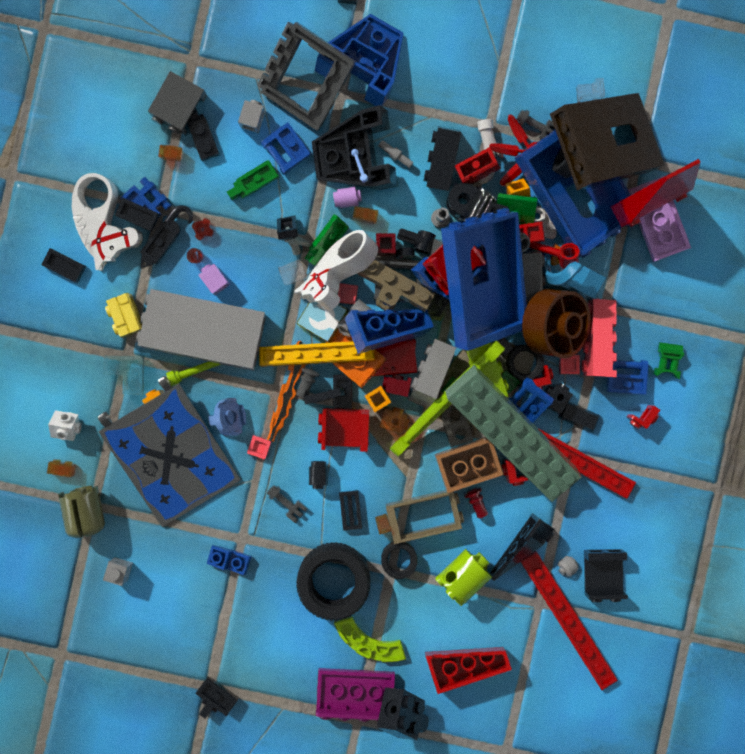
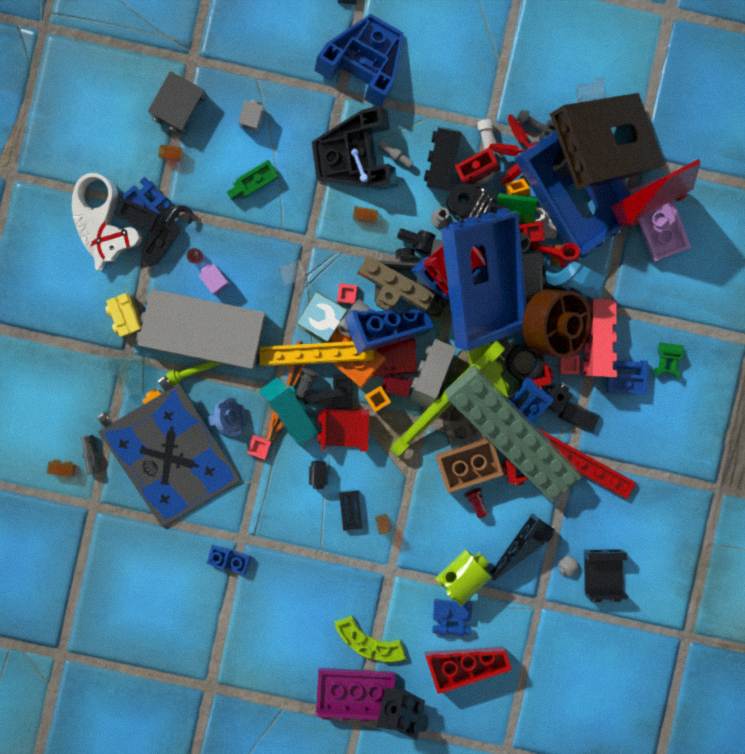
(63, 265): black tile -> none
(64, 425): white brick -> none
(82, 511): olive cylinder -> none
(90, 454): none -> dark grey pin
(118, 571): light grey brick -> none
(202, 136): black hinge -> none
(202, 224): clear red plate -> none
(215, 698): black hinge -> none
(274, 492): dark grey hinge -> none
(278, 66): dark grey hinge -> none
(288, 232): black piece -> none
(289, 410): none -> teal wedge
(290, 143): blue plate -> none
(326, 239): green hinge -> none
(328, 608): black tyre -> none
(345, 258): white animal -> none
(347, 197): lavender brick -> none
(386, 244): dark red brick -> none
(394, 420): clear orange brick -> none
(399, 538): dark tan window -> none
(399, 574): black tyre -> none
(451, 611): none -> blue plate
(568, 620): red tile -> none
(648, 417): red bracket -> none

